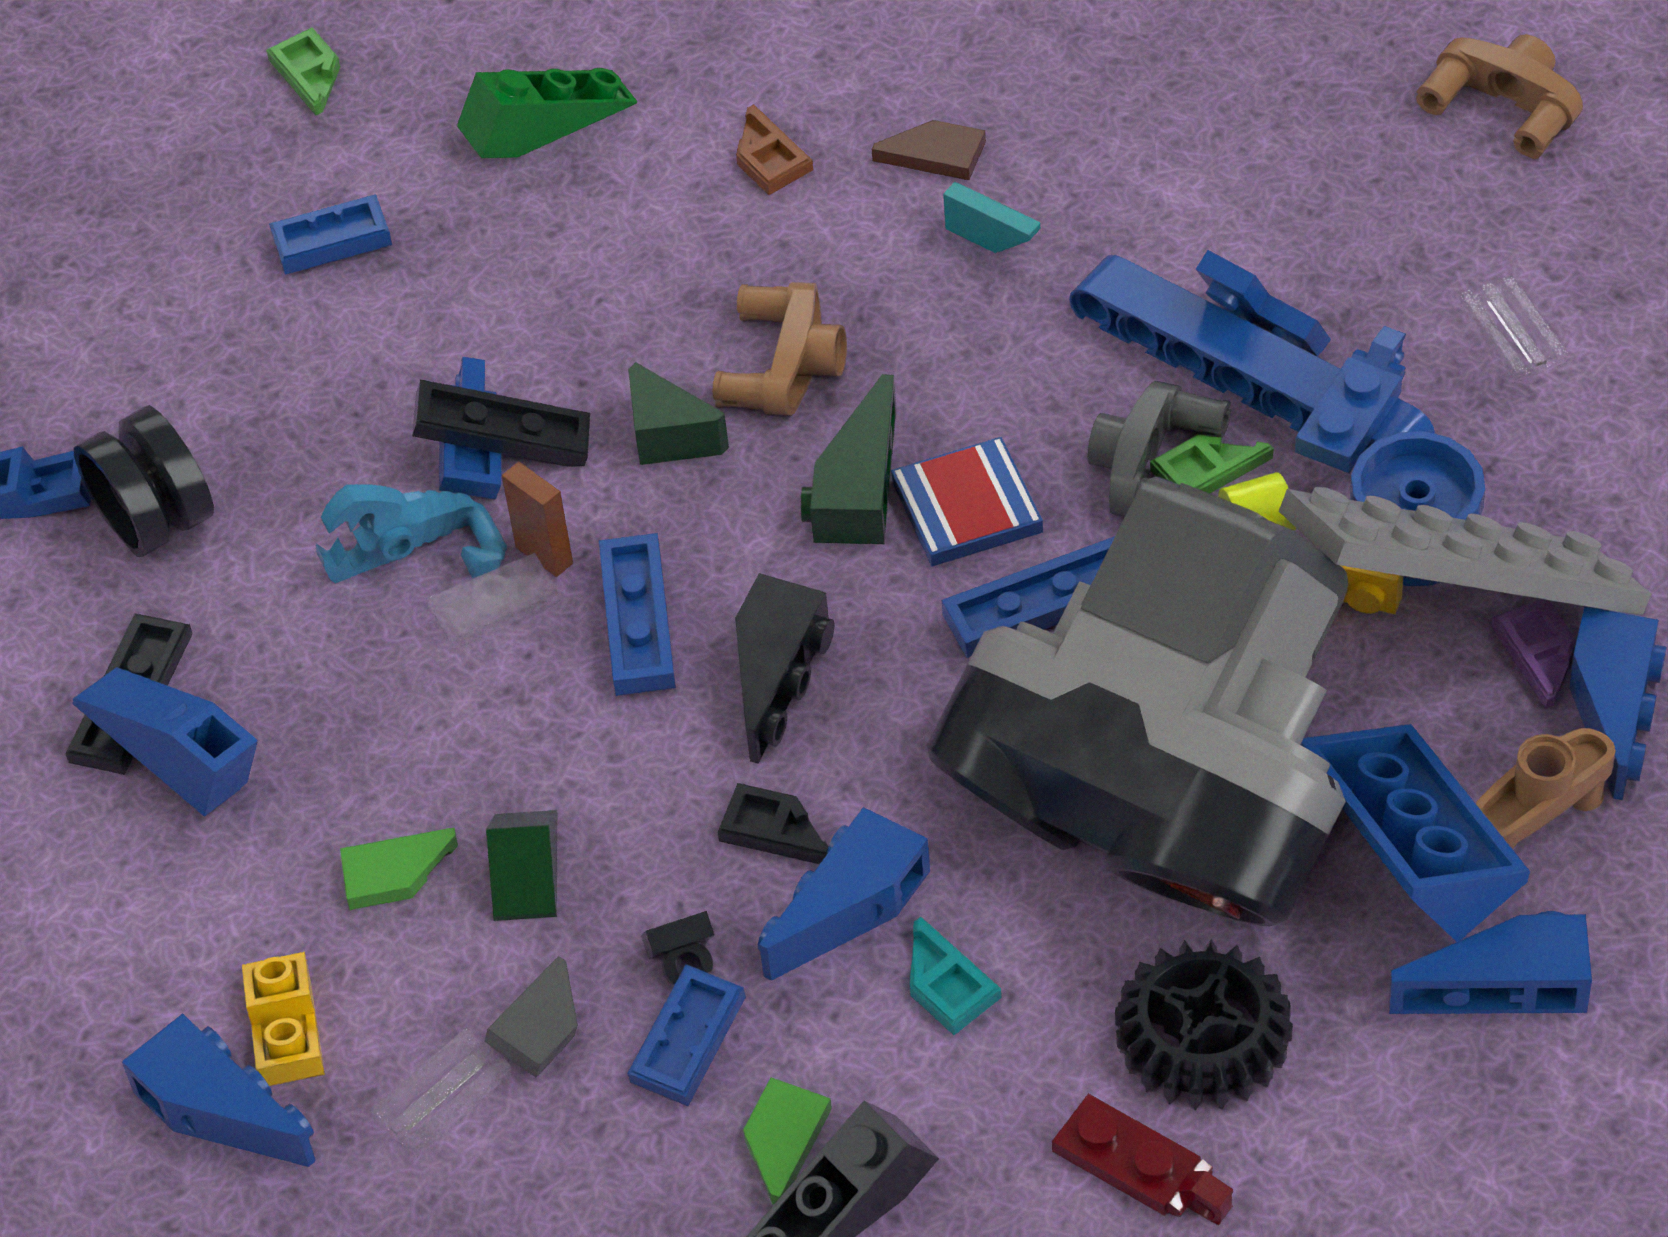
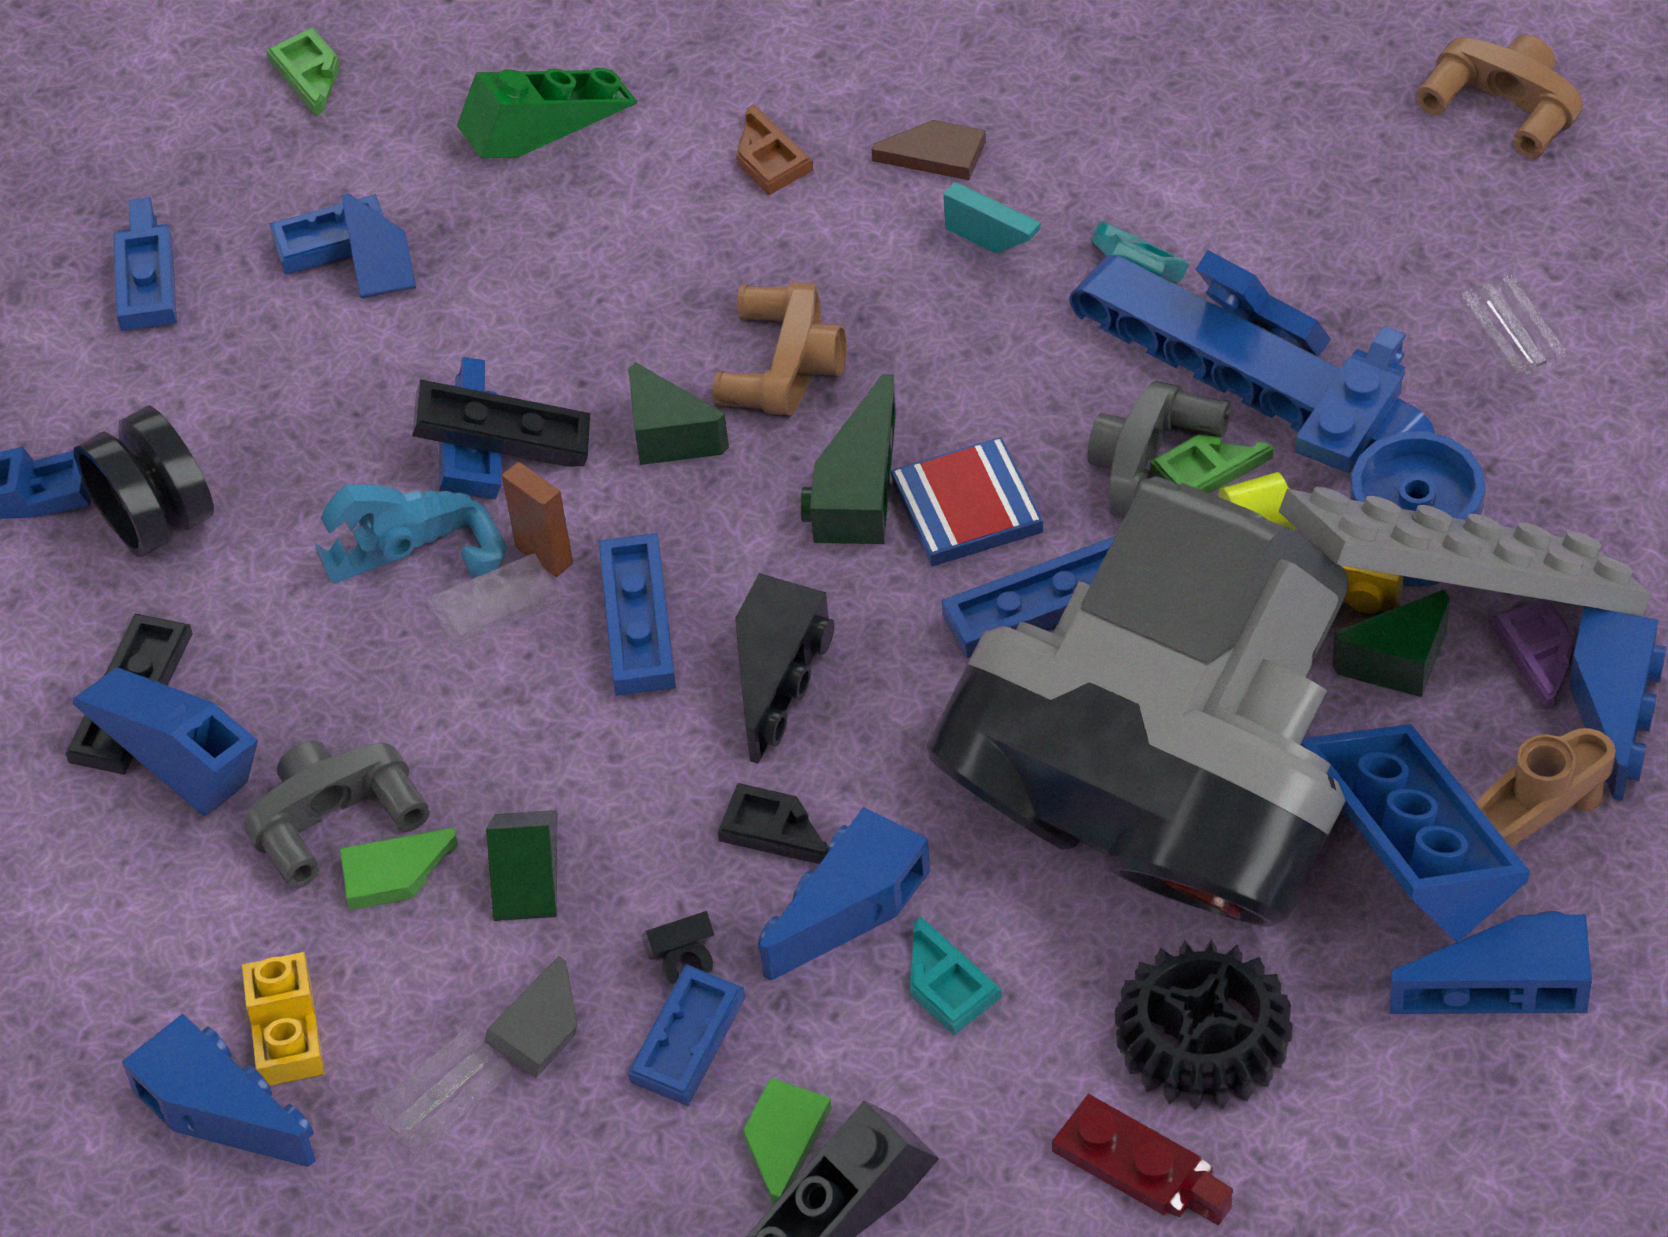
(144, 270): none -> blue hinge
(316, 785): none -> dark grey connector
(378, 250): none -> blue tile
(1118, 242): none -> teal tile
(1395, 646): none -> dark green slope

